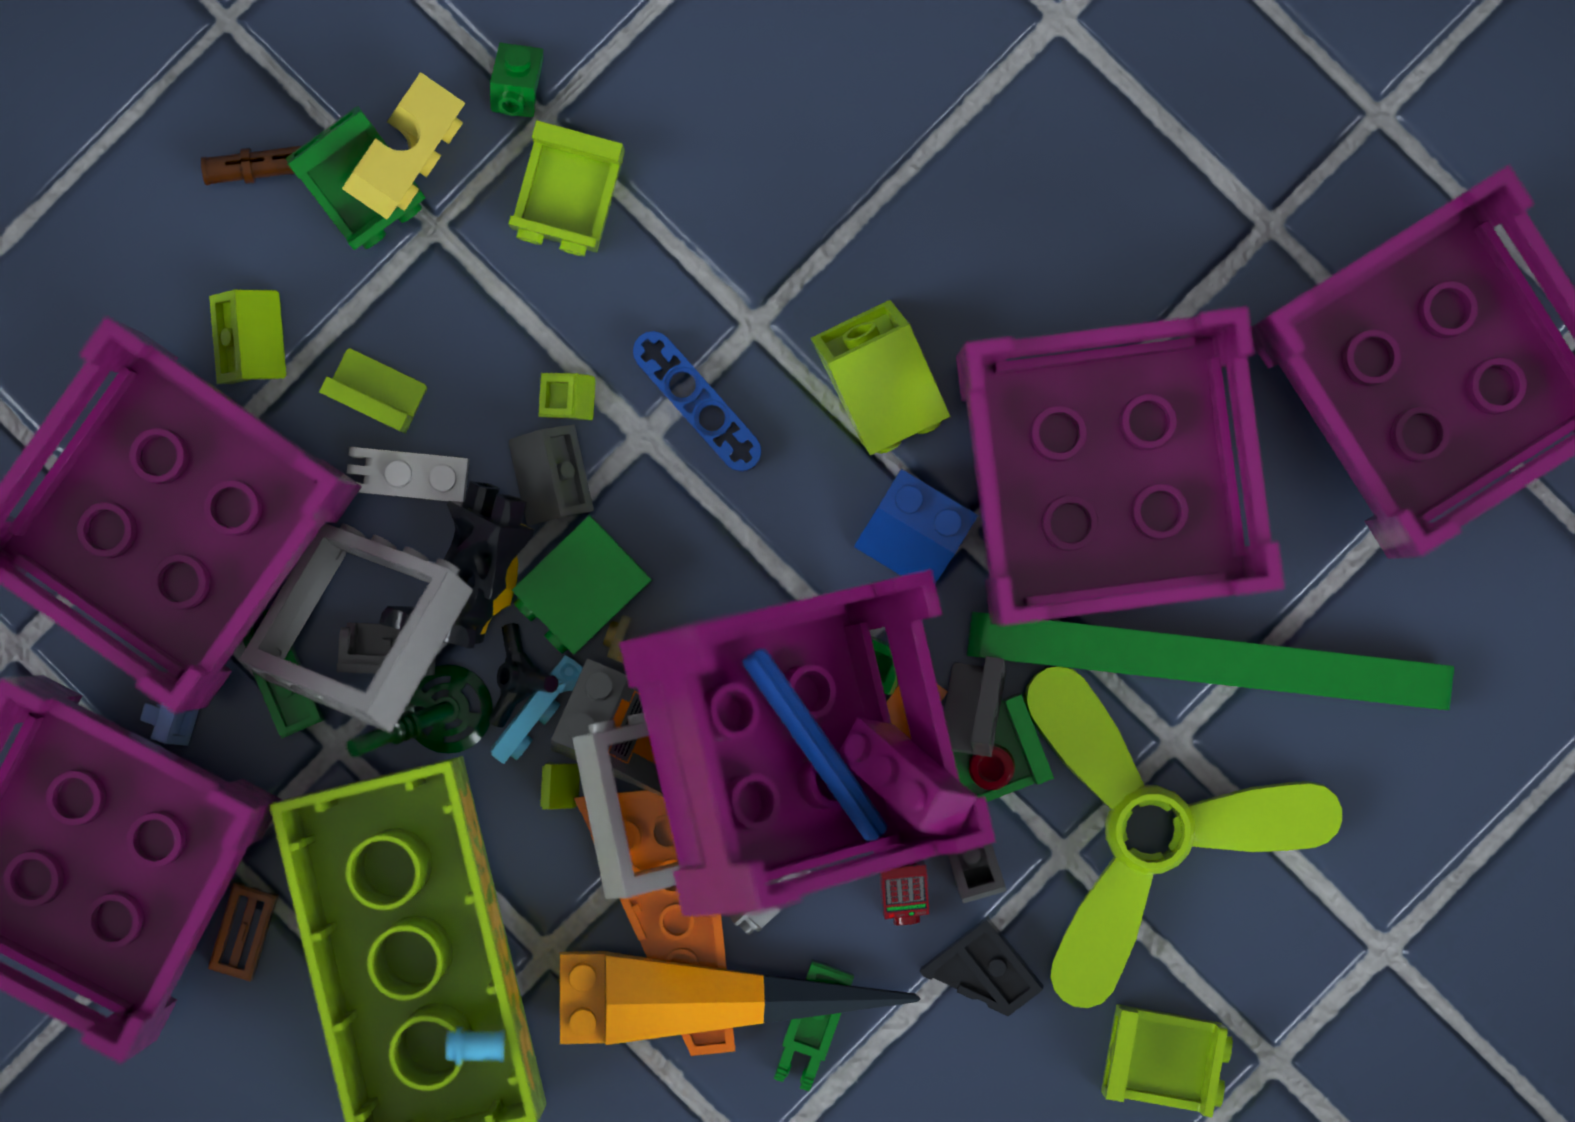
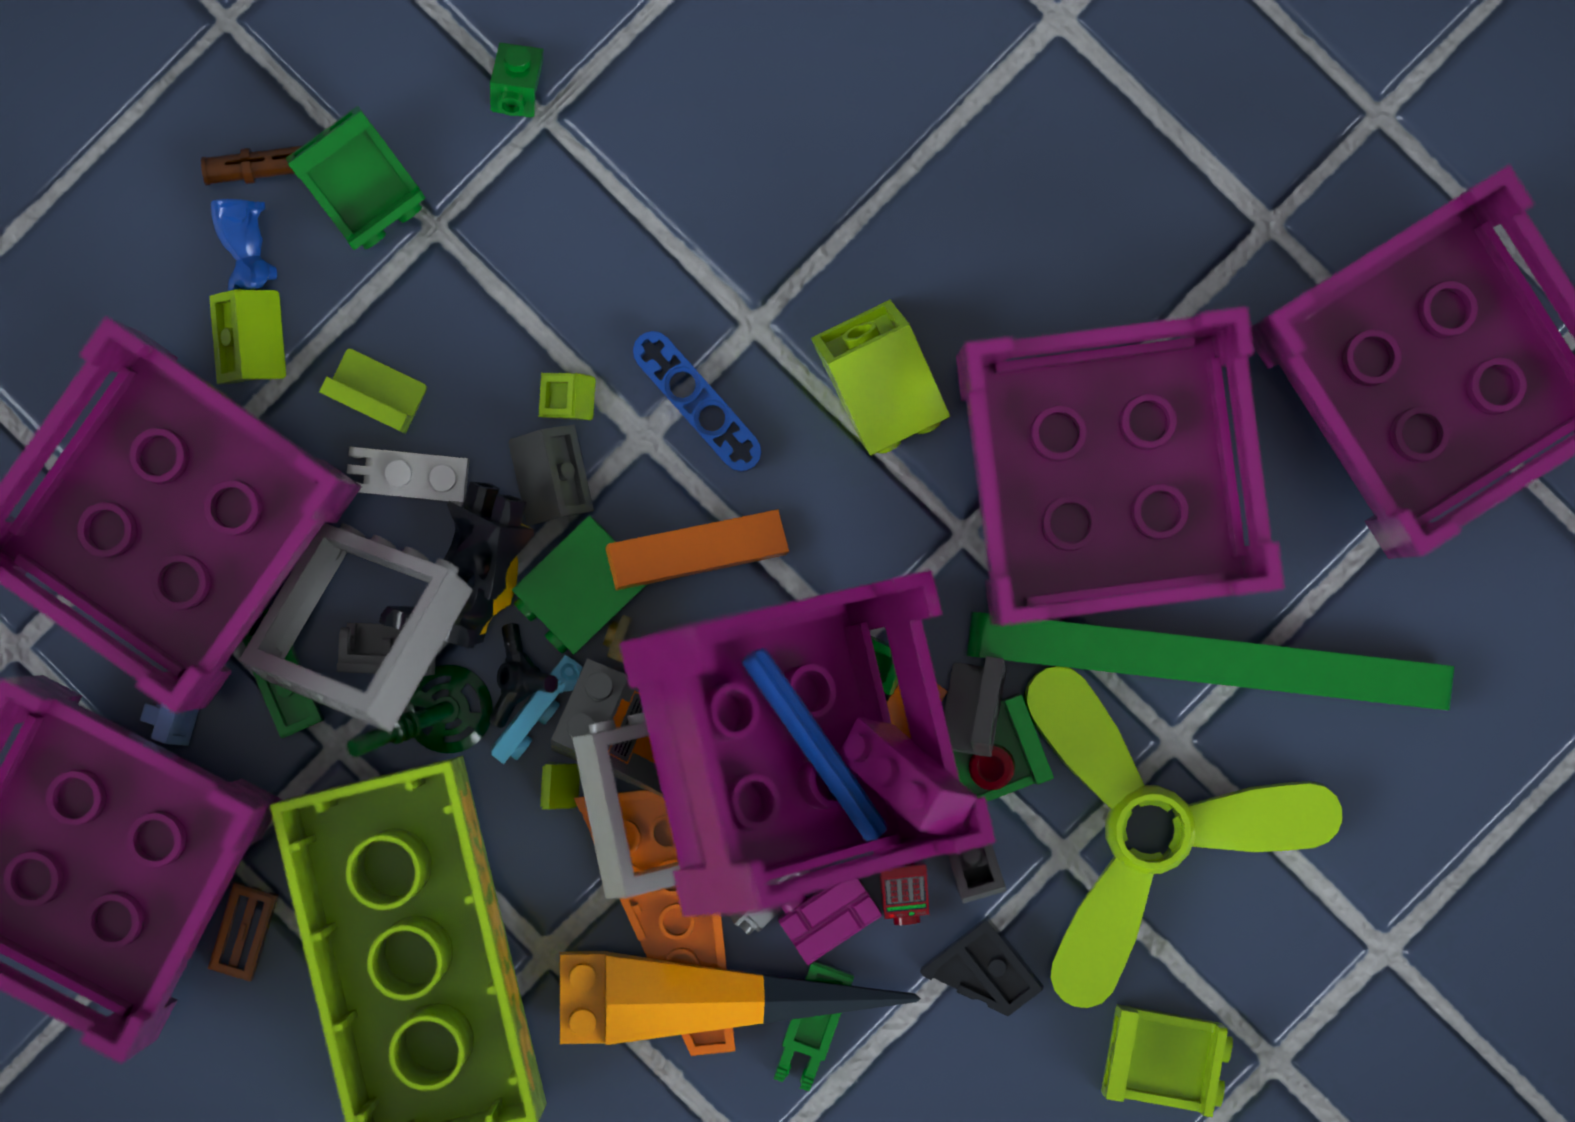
(239, 233): none -> blue animal
(385, 174): light yellow arch -> none
(475, 1046): medium azure pin -> none
(567, 188): lime panel -> none
(696, 549): none -> orange tile
(828, 918): none -> magenta brick
(915, 528): blue slope -> none

